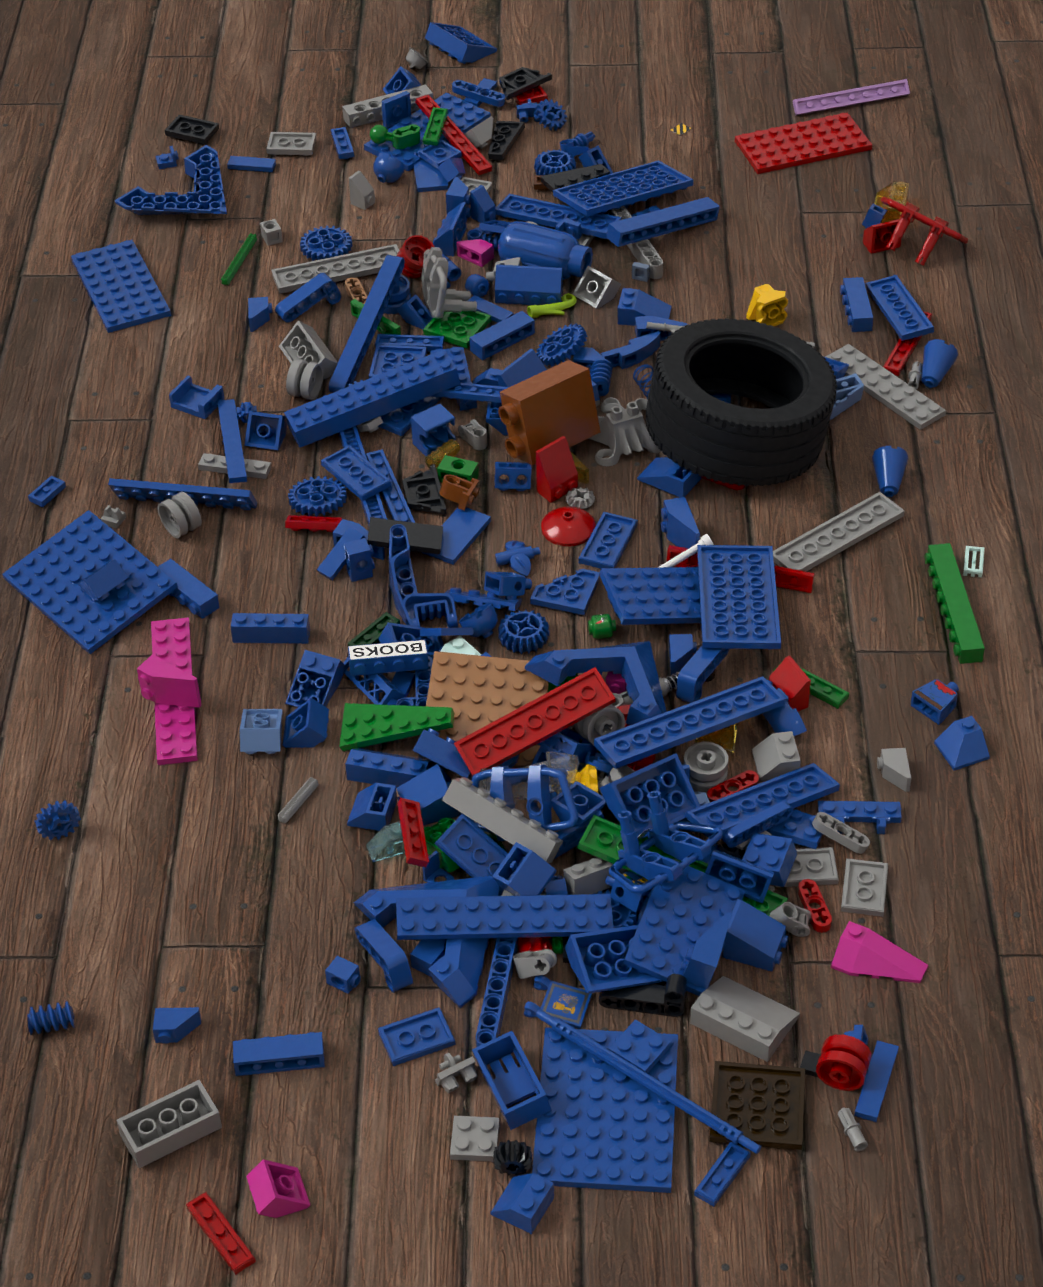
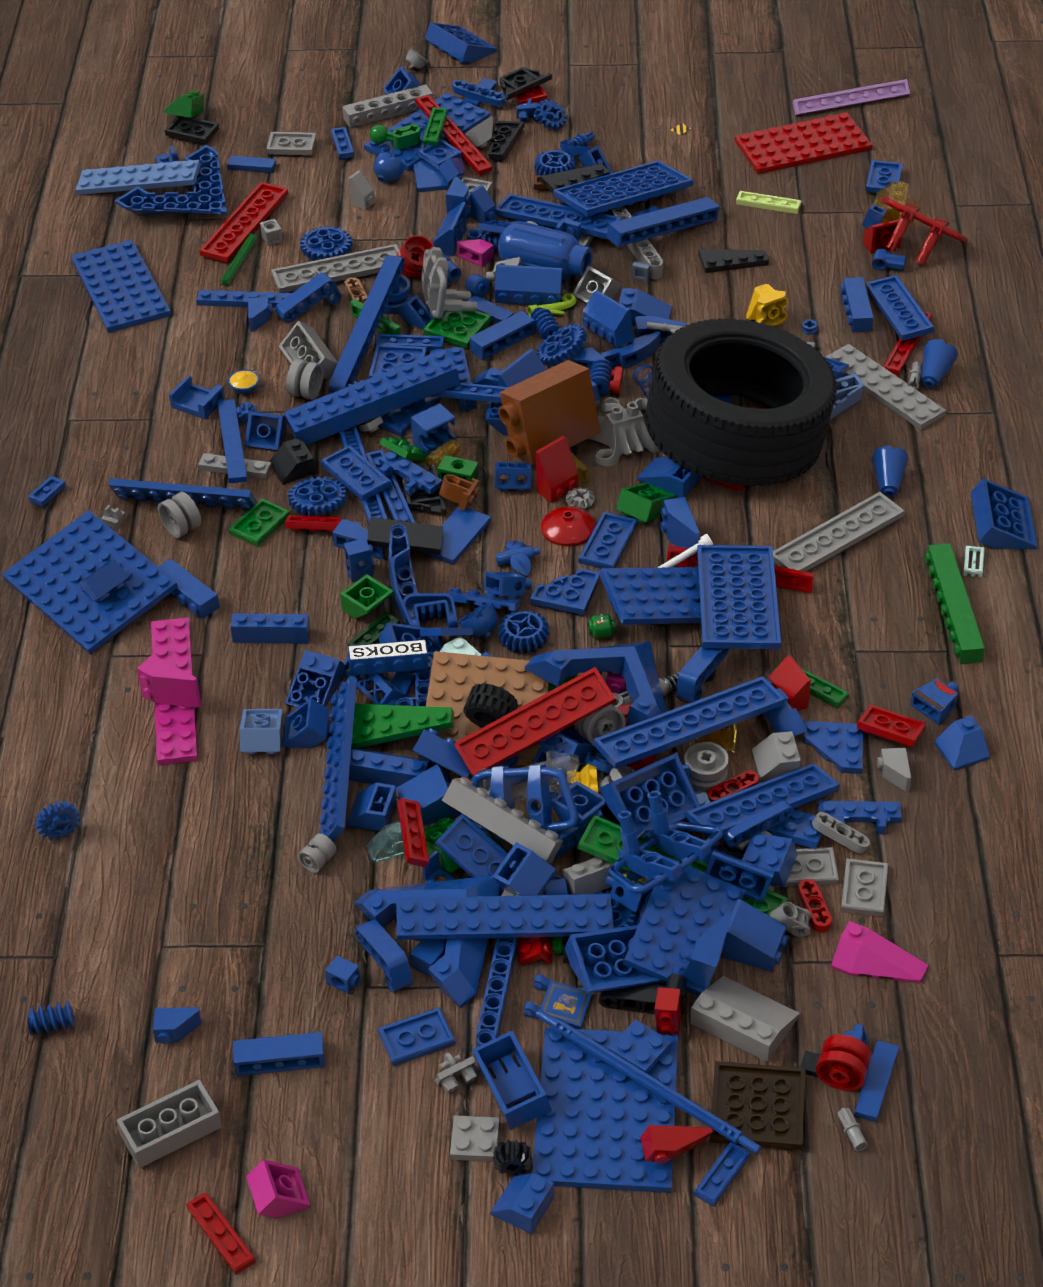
(144, 176): none -> medium blue plate
(187, 105): none -> green slope
(236, 298): none -> blue plate
(243, 221): none -> red plate
(243, 381): none -> yellow piece
(259, 522): none -> green tile
(293, 461): none -> black slope
(297, 800): light grey axle -> none
(317, 853): none -> light grey wheel
(336, 558): blue tile -> none
(338, 760): none -> blue plate
(364, 596): none -> green slope
(396, 109): blue plate -> none
(402, 448): none -> green plate
(417, 476): none -> blue hinge
(474, 434): light grey piece -> none
(488, 703): none -> black tyre
(534, 962): light grey piece -> none
(544, 322): none -> blue piece
(608, 319): none -> blue slope
(616, 382): none -> red plate
(643, 501): none -> green slope
(668, 1011): none -> red brick
(668, 1142): none -> red slope
(680, 651): blue slope -> none
(729, 259): none -> black wing
(768, 202): none -> yellowish green tile
(809, 327): none -> blue bush
(838, 743): none -> blue plate
(882, 174): none -> blue plate
(883, 260): none -> blue piece
(891, 725): none -> red plate
(1002, 517): none -> blue slope

